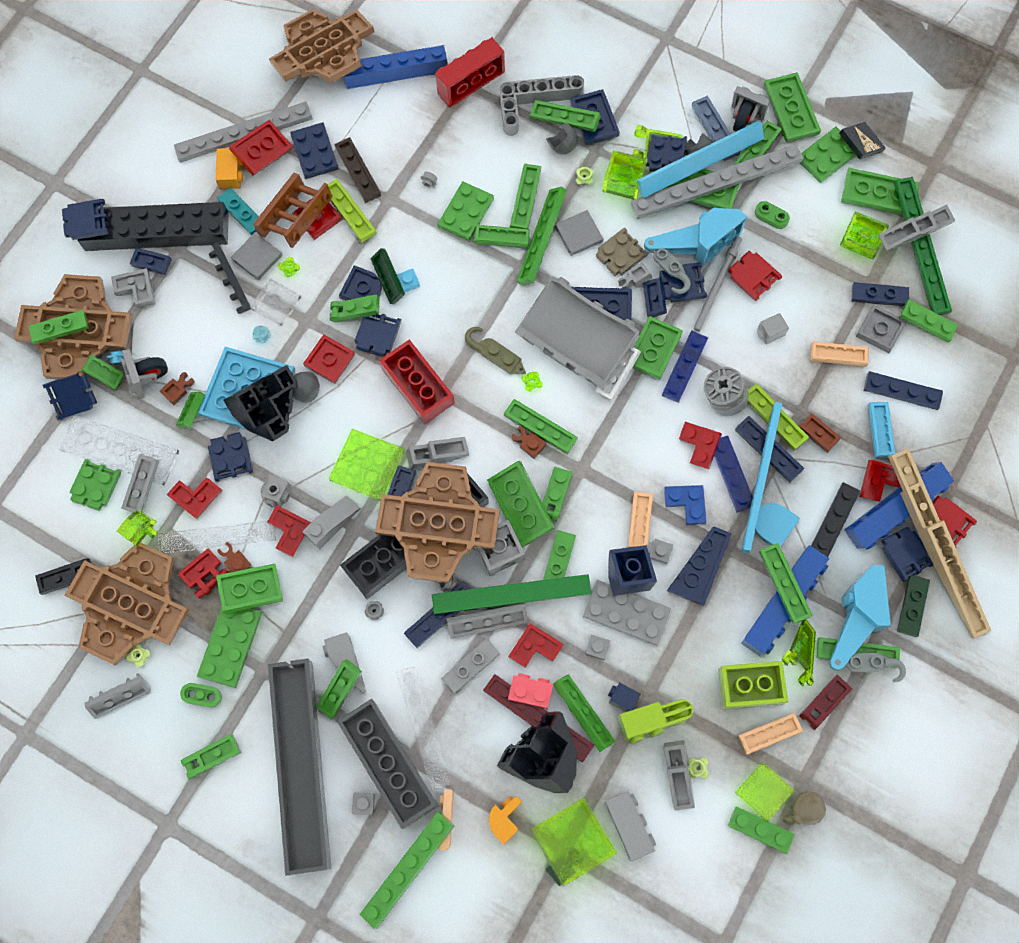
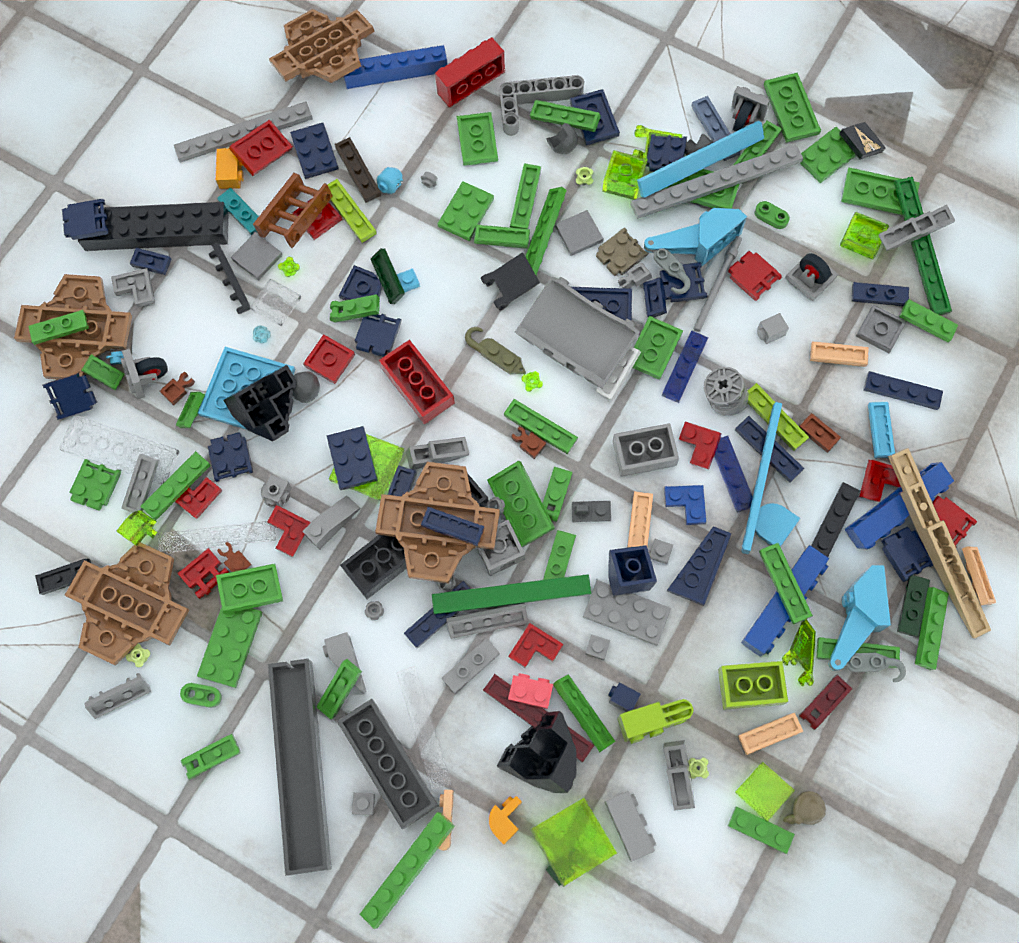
(175, 485): none -> bright green plate
(351, 458): none -> dark blue plate
(389, 180): none -> medium azure head
(452, 526): none -> dark blue plate
(477, 138): none -> bright green plate
(496, 501): none -> light grey plate
(512, 280): none -> black flag
(591, 511): none -> dark grey hinge
(645, 449): none -> light grey brick
(811, 275): none -> plate
(931, 628): none -> bright green plate
(978, 574): none -> light nougat plate

